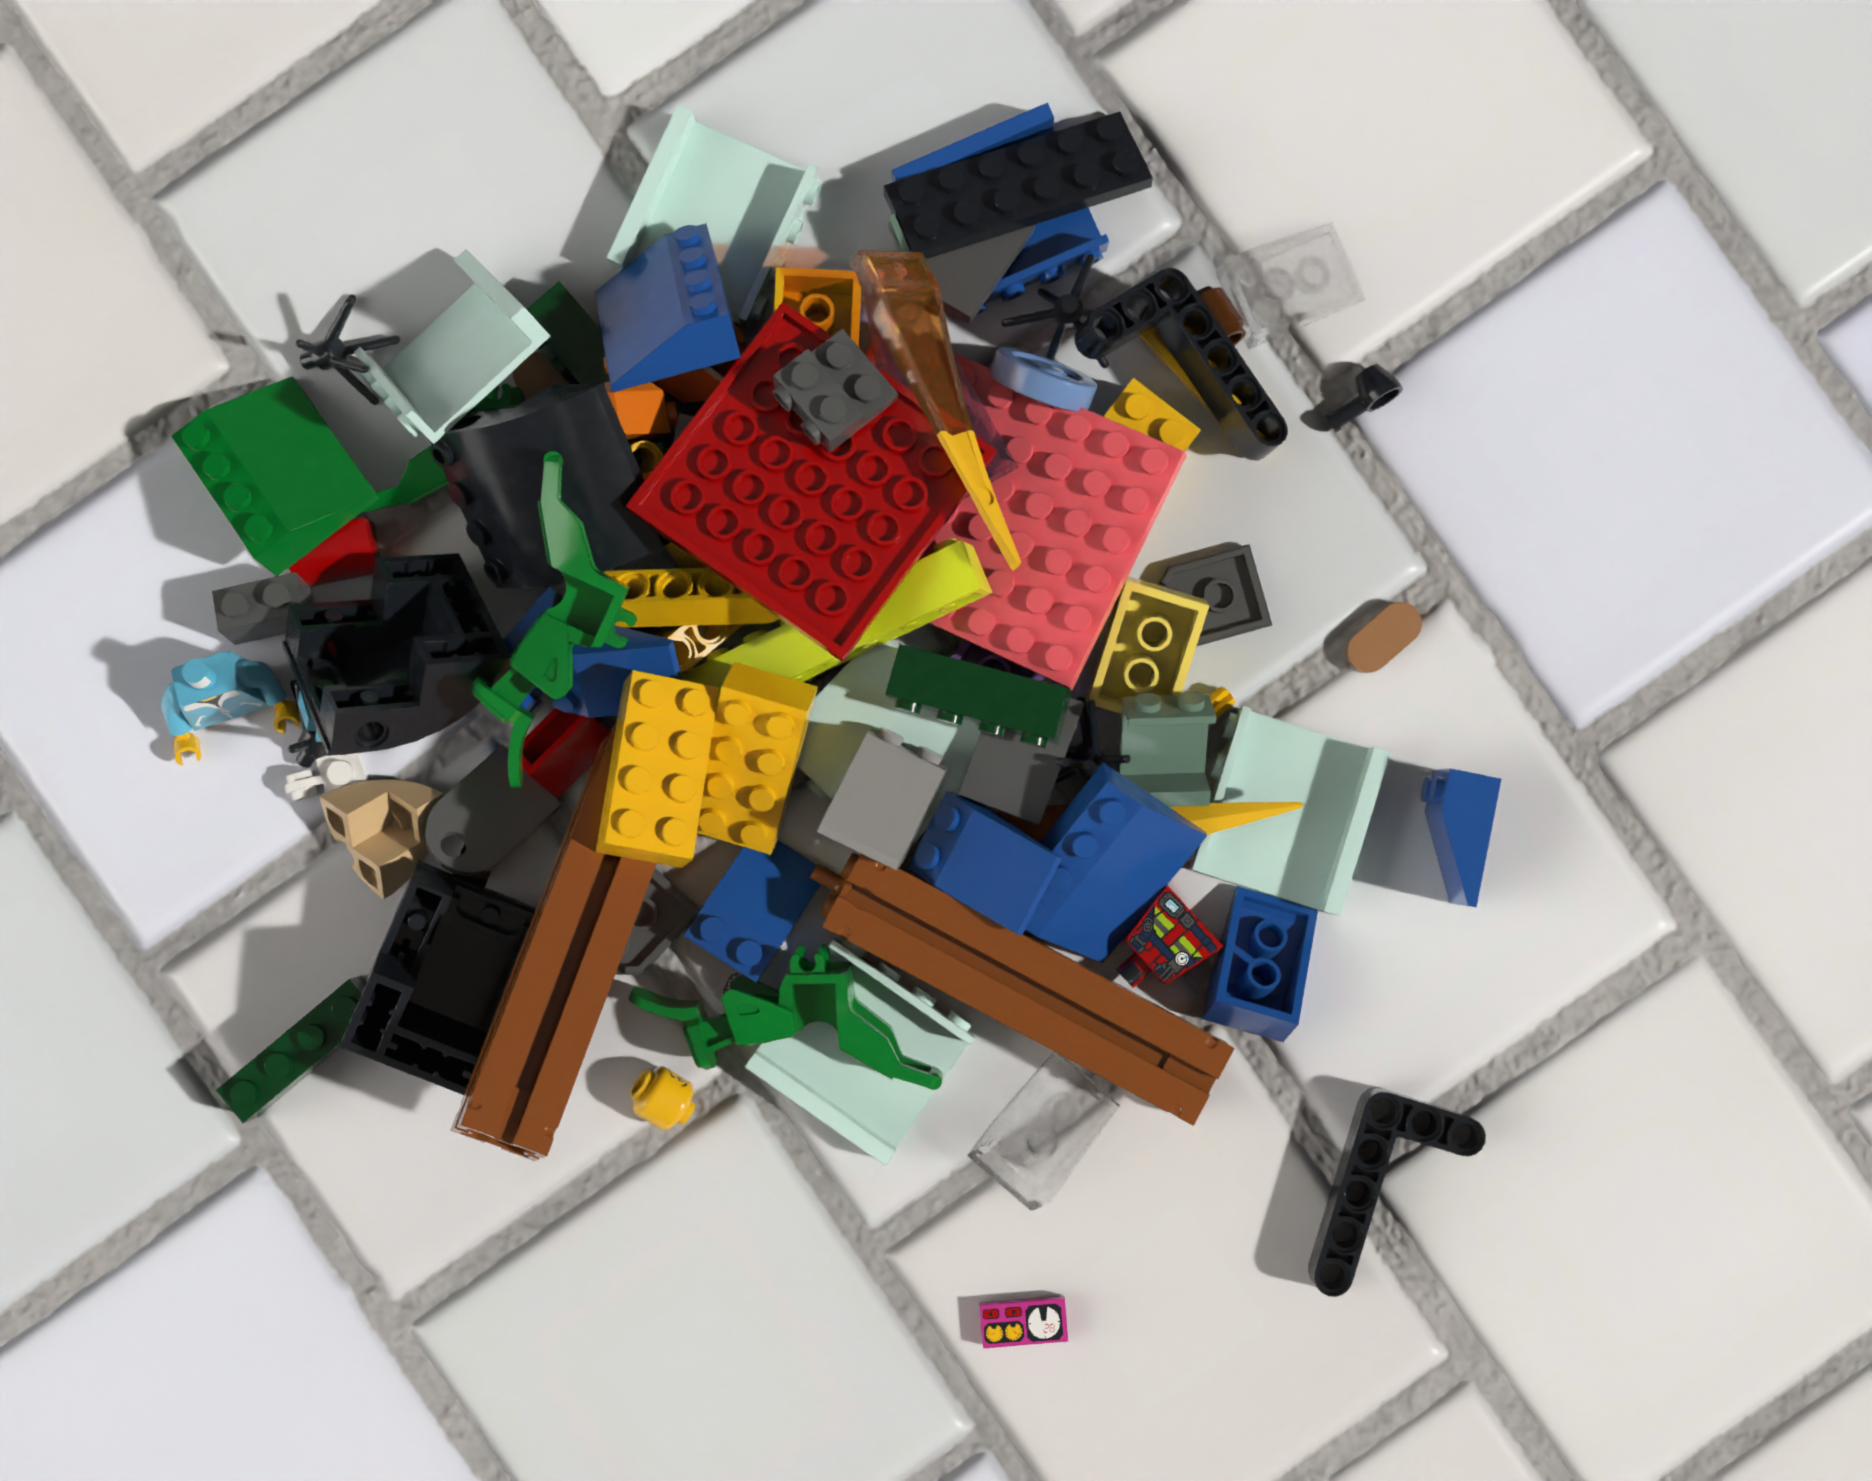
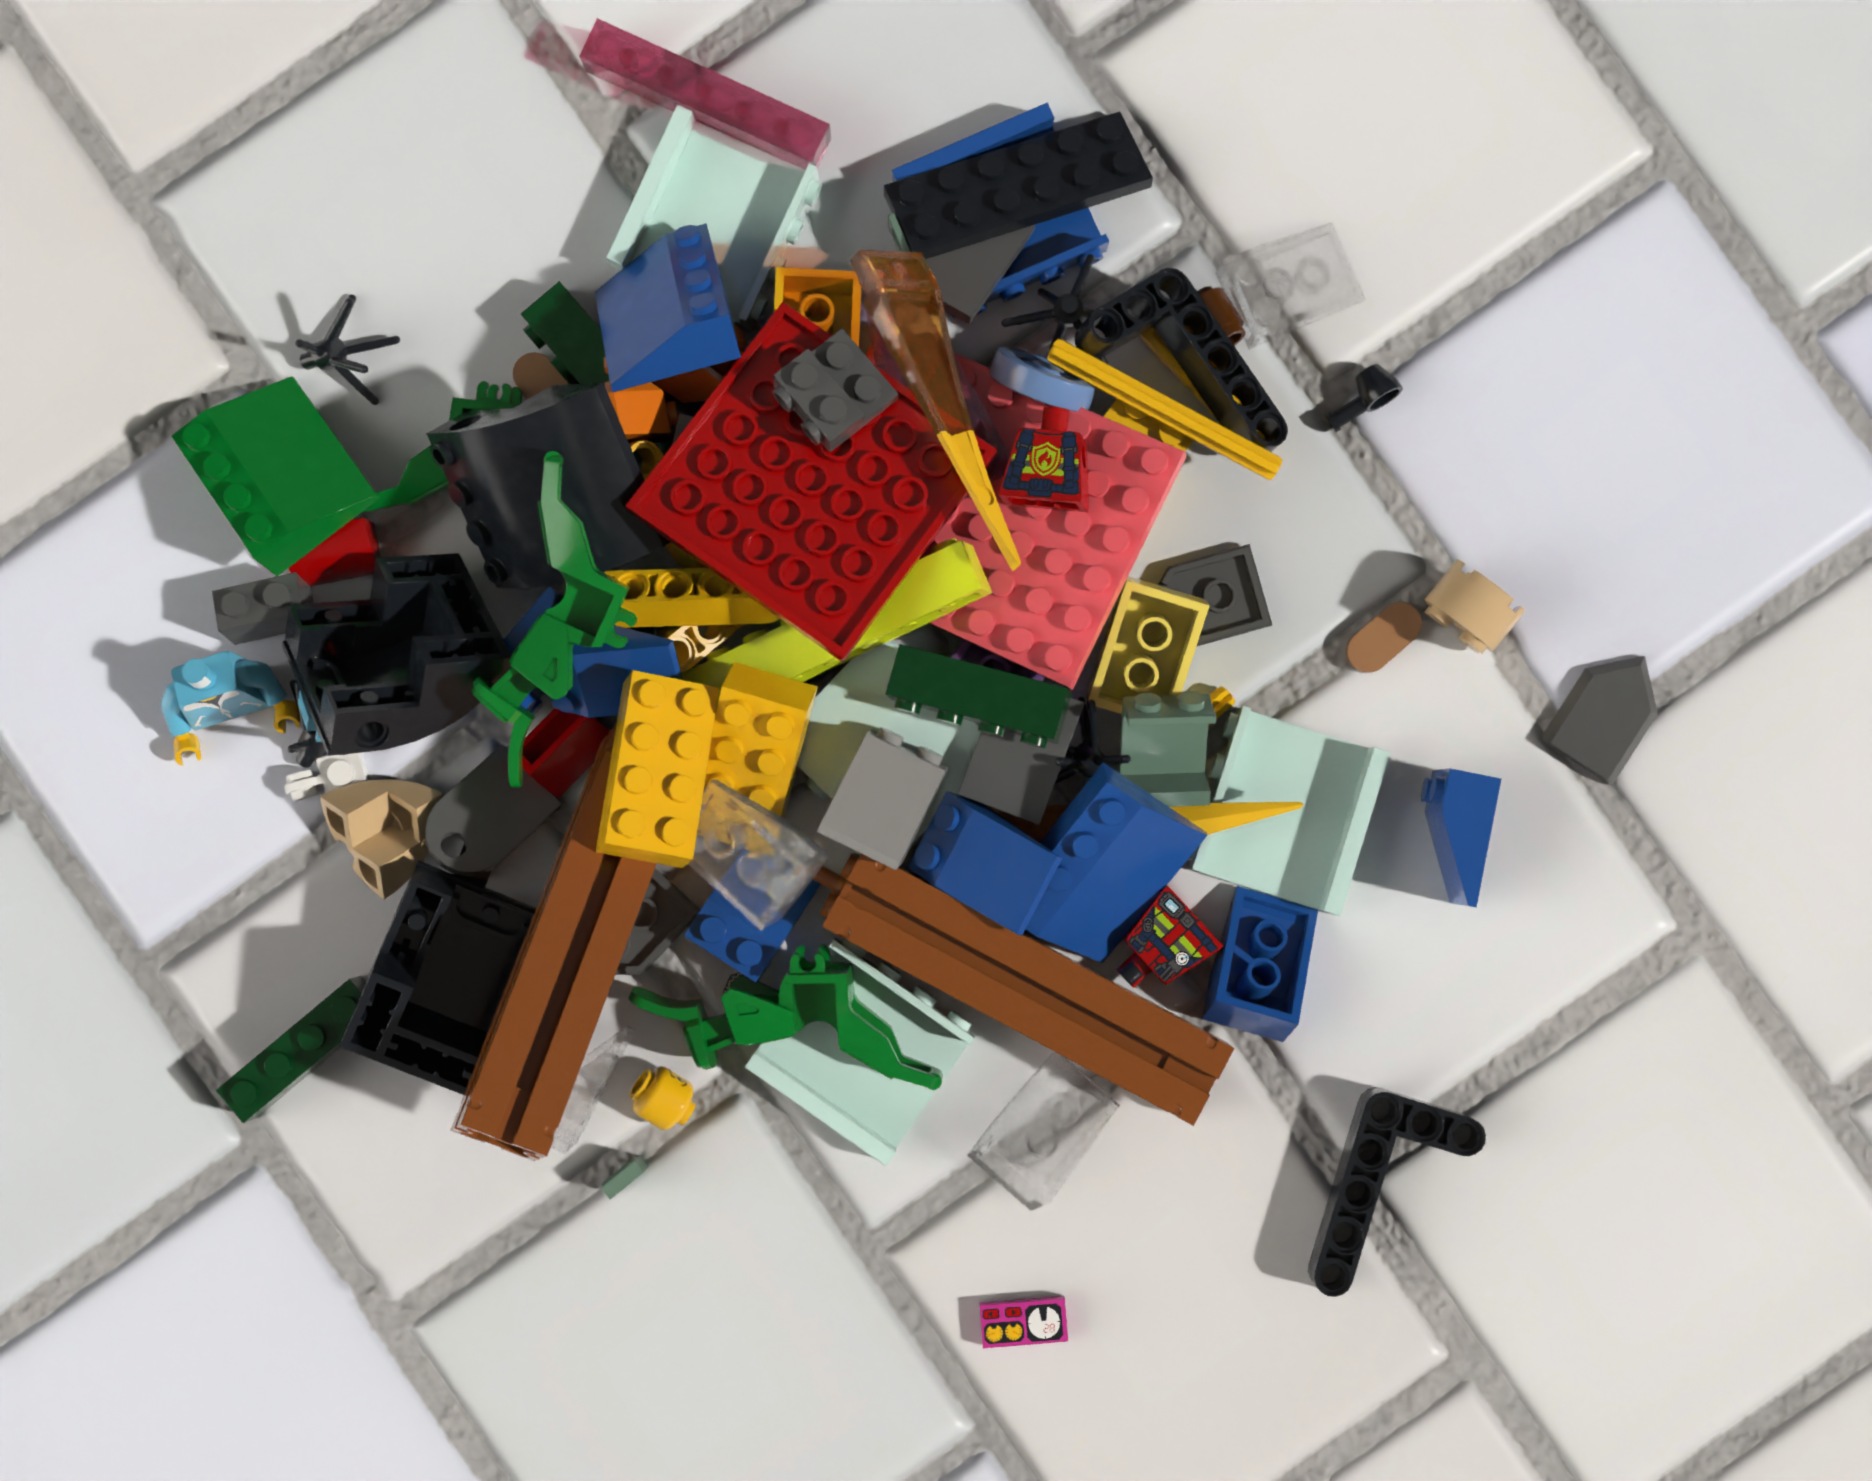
(457, 356): light aqua panel -> none
(588, 1088): none -> clear slope
(624, 1176): none -> sand green tile
(713, 98): none -> clear pink brick
(753, 855): none -> clear slope
(1048, 466): none -> torso
(1164, 409): none -> yellow axle
(1473, 607): none -> tan brick
(1604, 717): none -> dark grey tile

